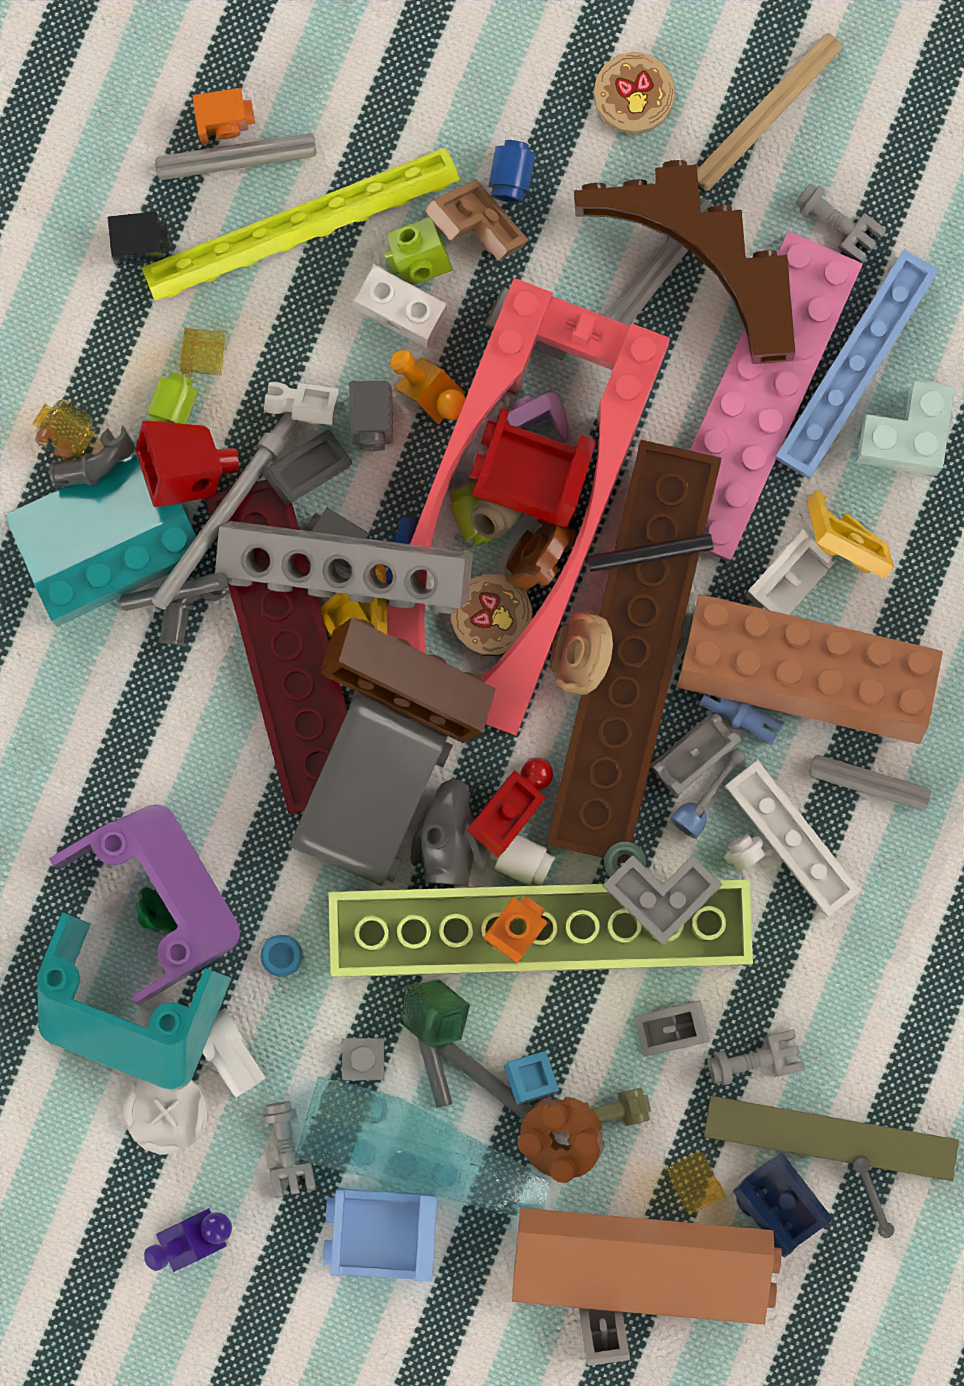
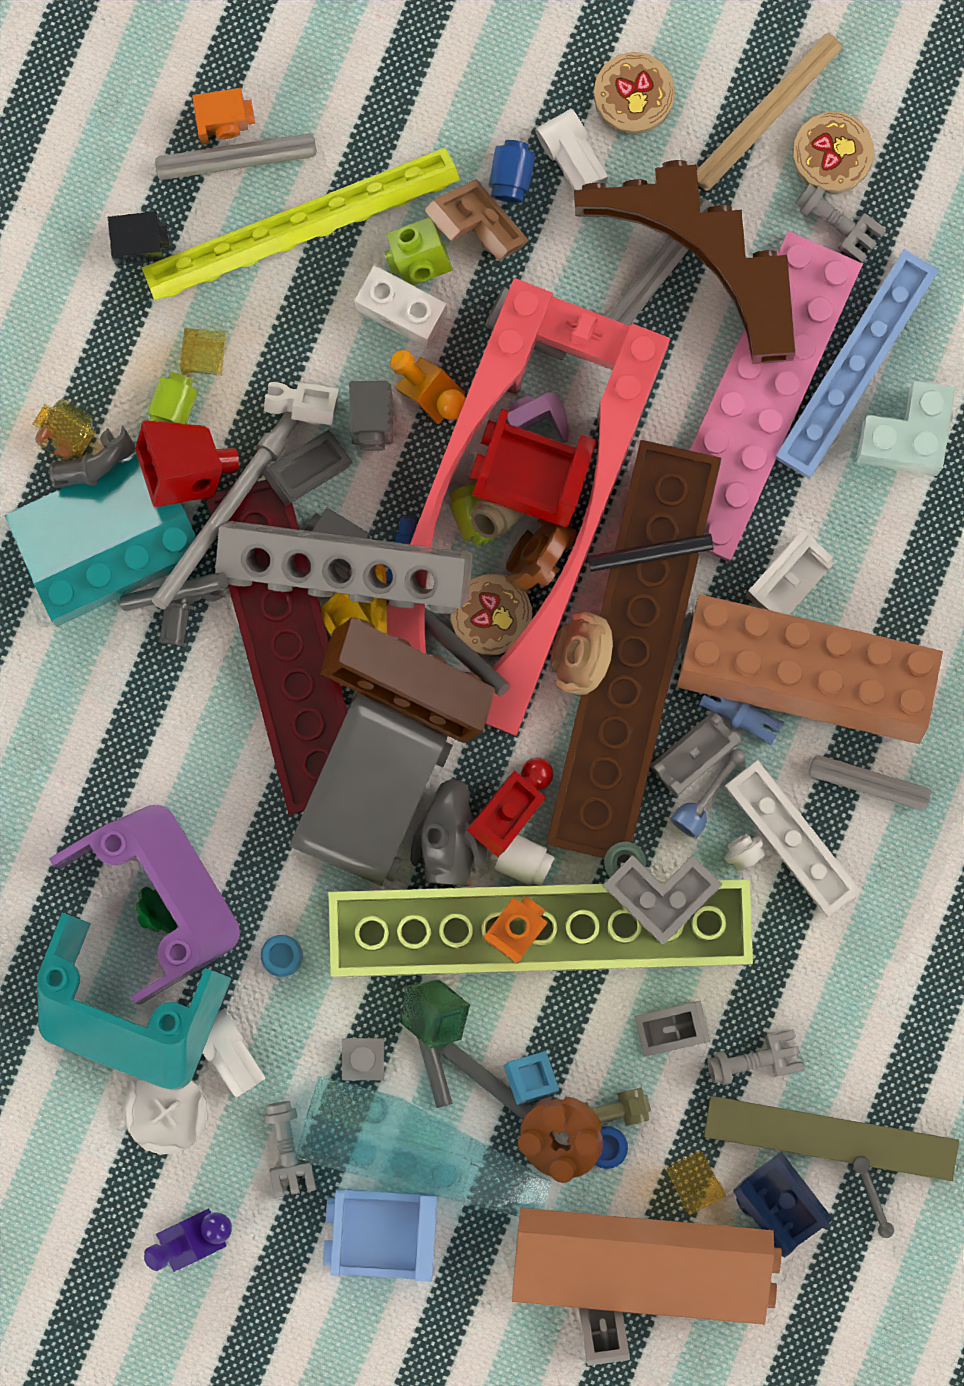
(465, 653): none -> dark grey bar
(567, 143): none -> white piece
(614, 1149): none -> blue tile
(833, 152): none -> tile
(848, 539): yellow wing -> none

